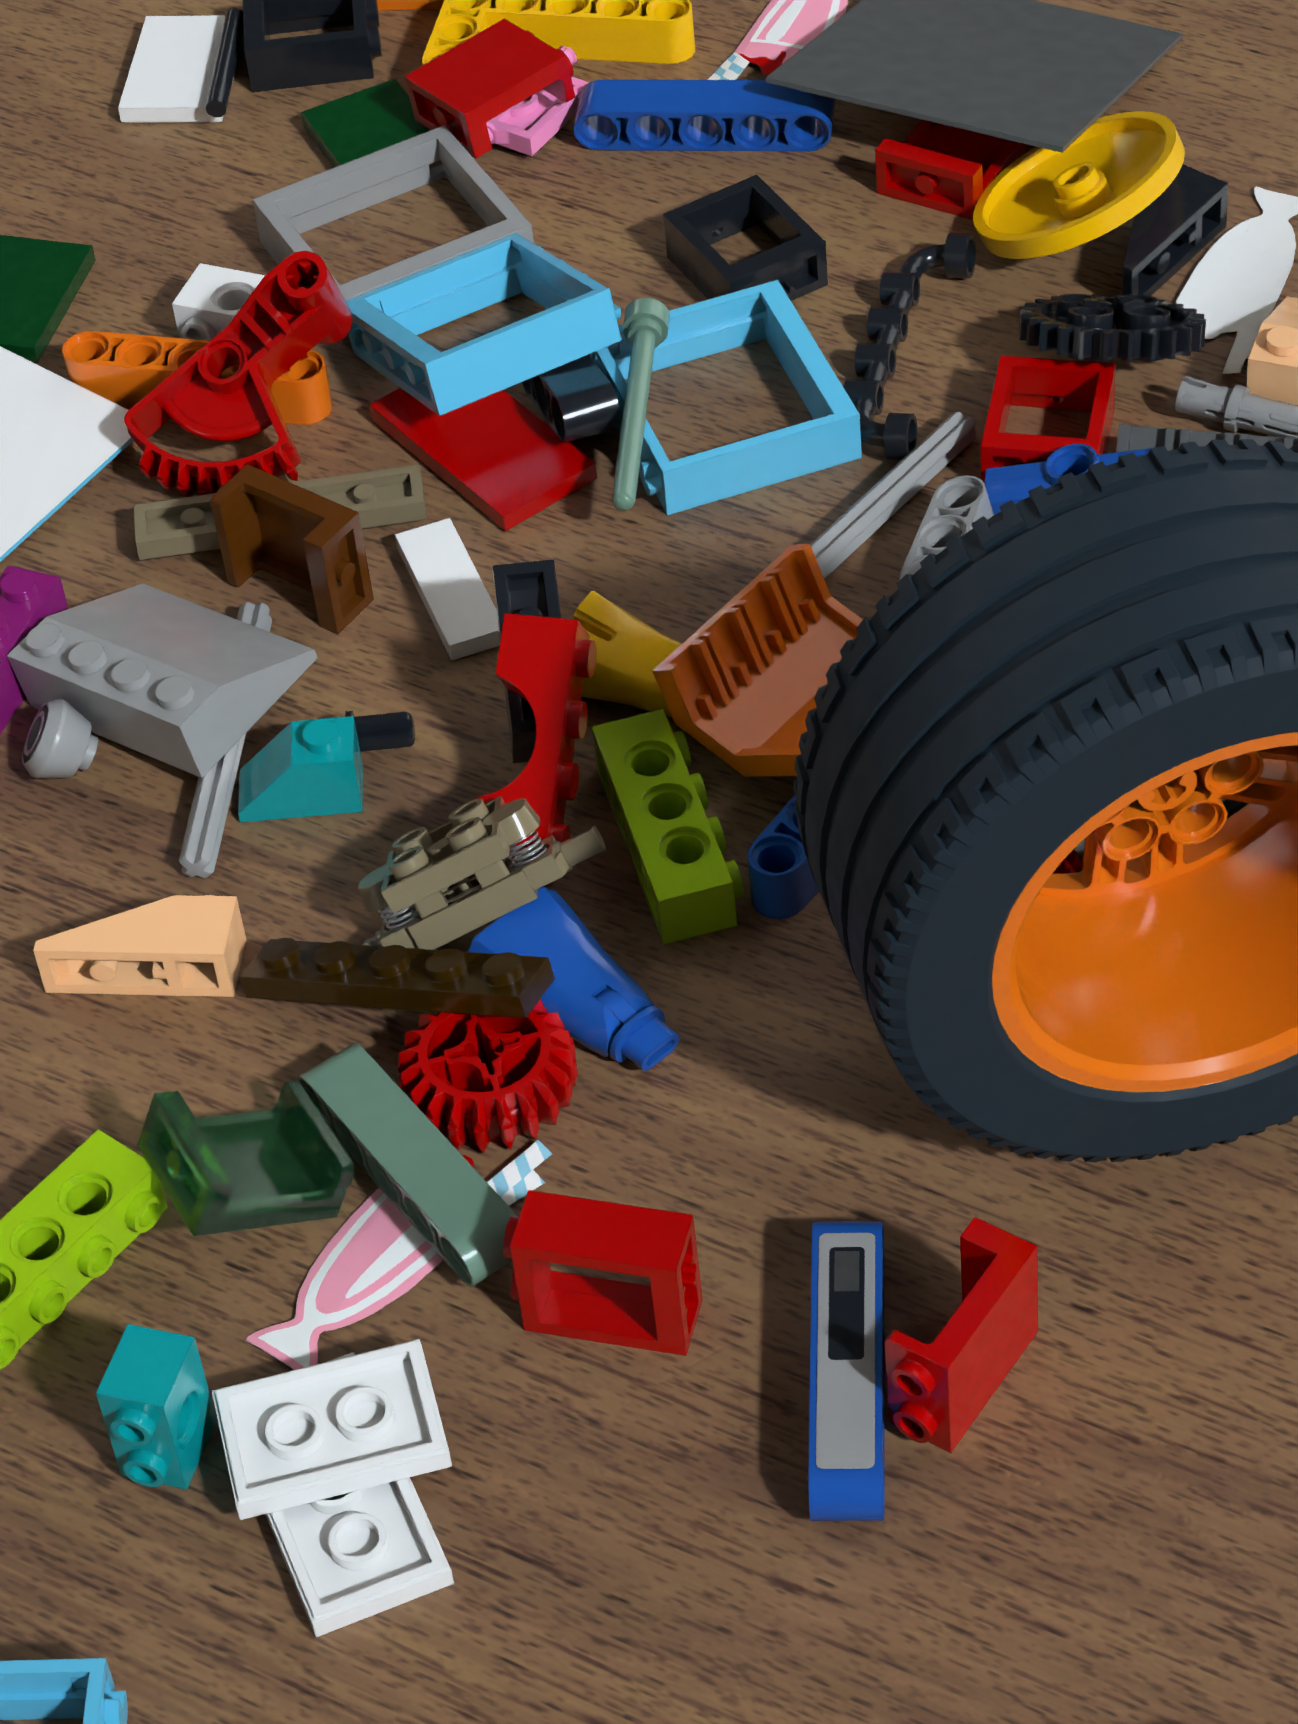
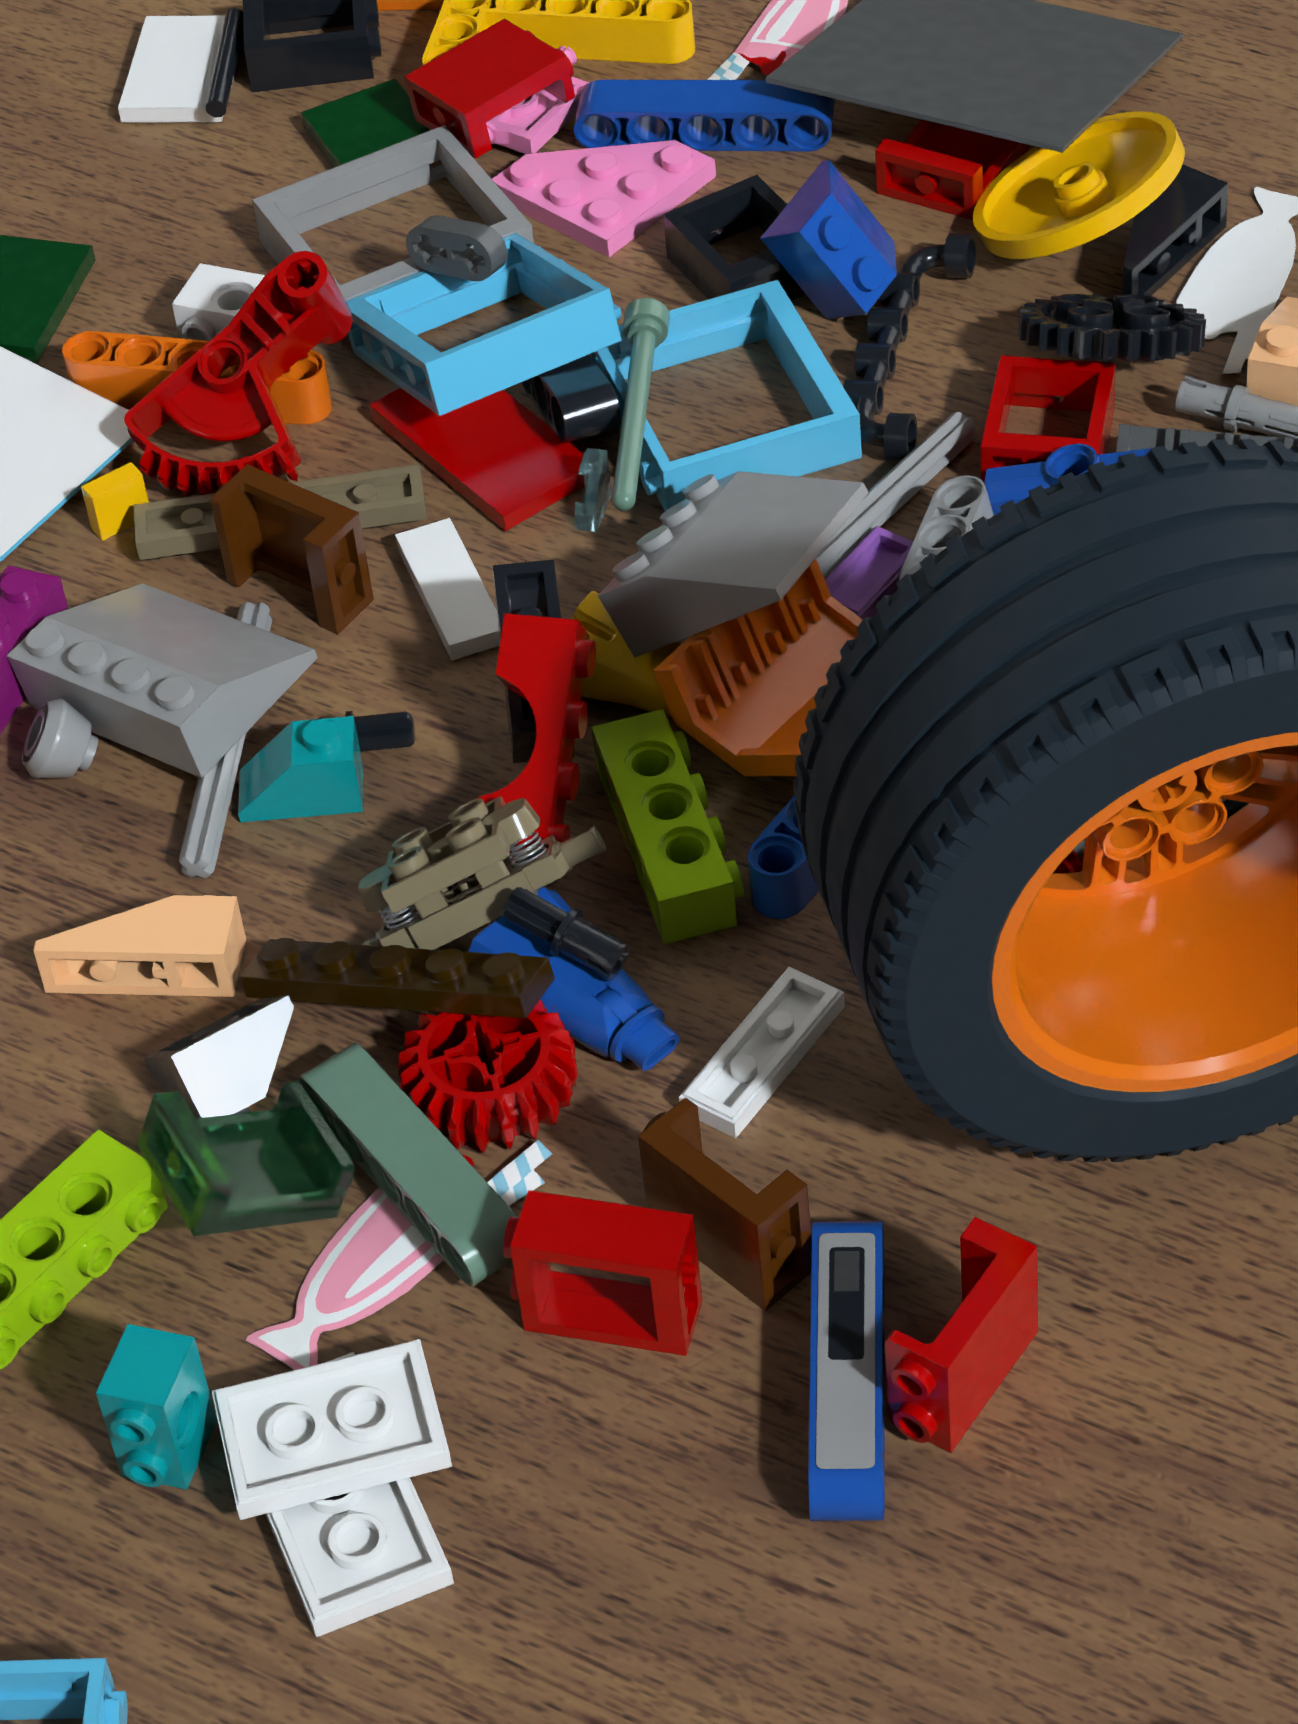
(112, 498): none -> yellow tile
(226, 1061): none -> slope
(457, 257): none -> dark grey beam
(567, 933): none -> black axle
(598, 490): none -> clear light blue tile
(605, 192): none -> bright pink plate
(724, 553): none -> light grey slope
(744, 1237): none -> reddish brown panel
(763, 1051): none -> white tile
(833, 245): none -> blue slope
(869, 571): none -> medium lavender tile

